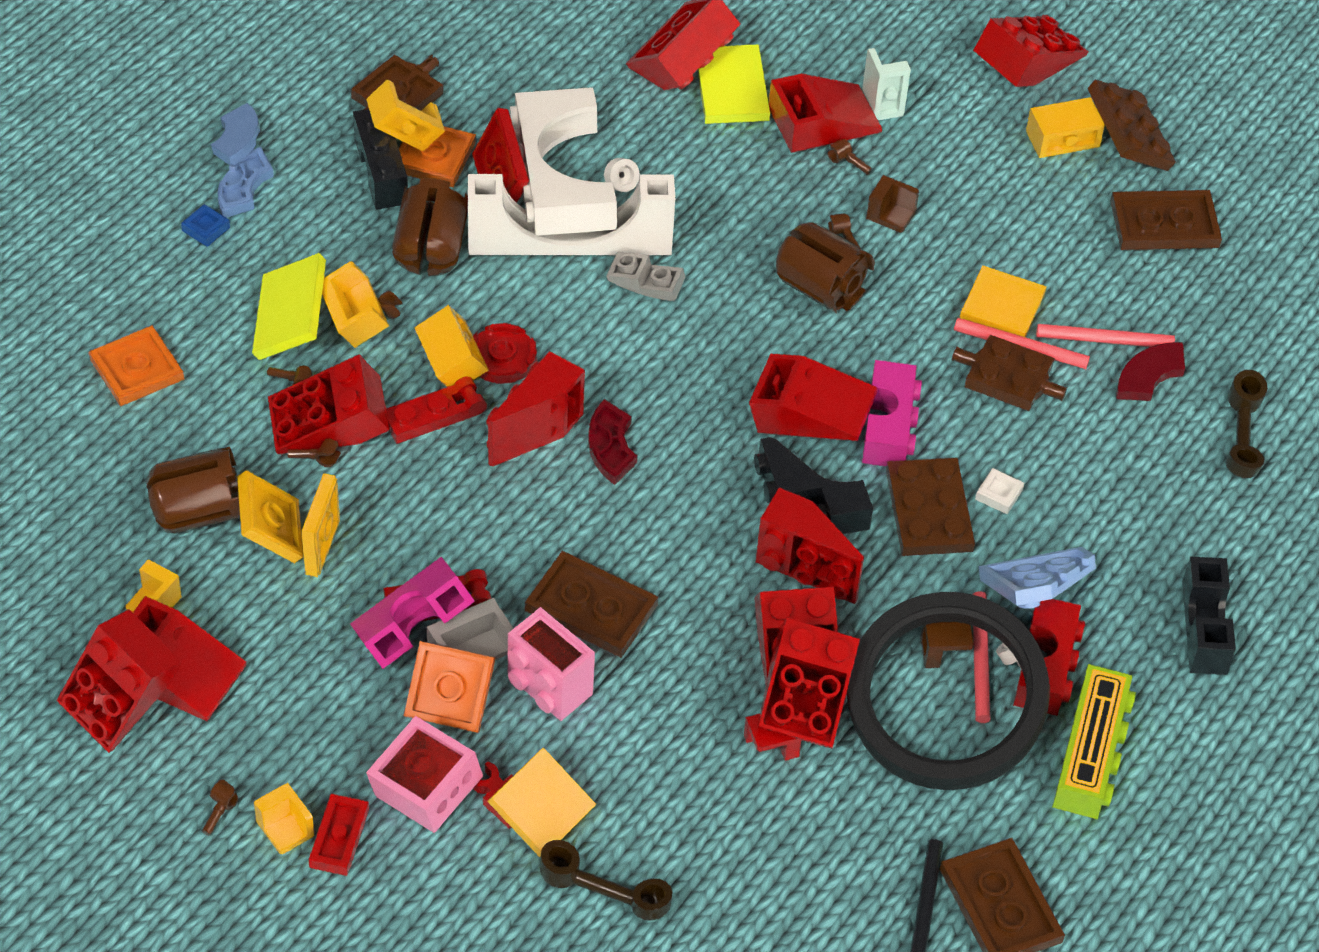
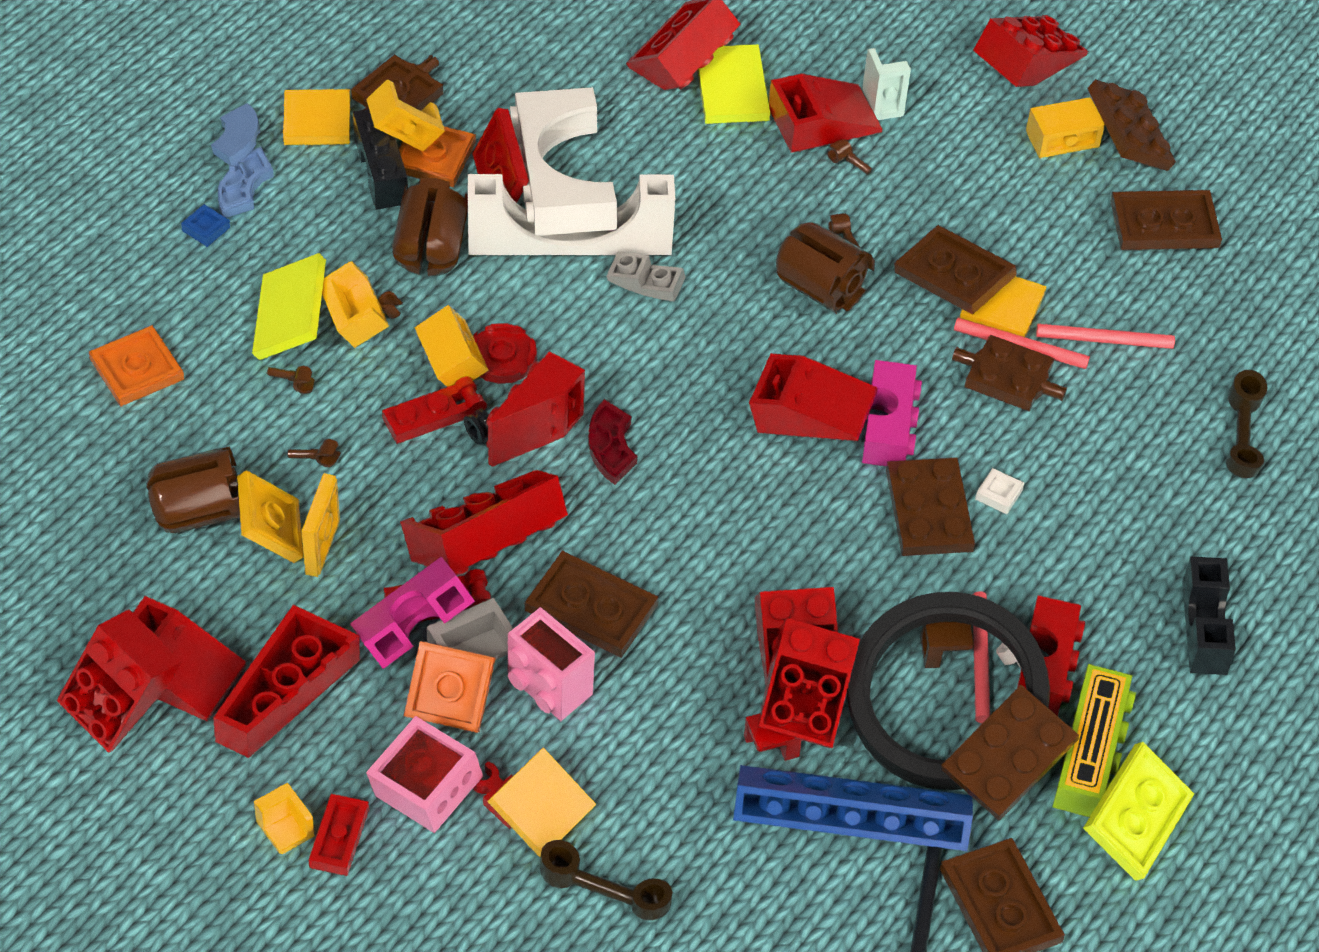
(157, 584): yellow panel -> none
(226, 799): reddish brown hand -> none
(284, 678): none -> red wedge
(316, 117): none -> yellow tile
(334, 404): red slope -> none
(477, 426): none -> black bush
(486, 522): none -> red wedge
(623, 174): white tile -> none
(808, 546): red slope -> none
(842, 502): black arch -> none
(853, 808): none -> blue brick
(892, 204): reddish brown panel -> none
(955, 269): none -> reddish brown plate
(1010, 752): none -> reddish brown plate
(1039, 576): light blue plate -> none
(1138, 811): none -> neon yellow tile
(1149, 369): dark red tile -> none

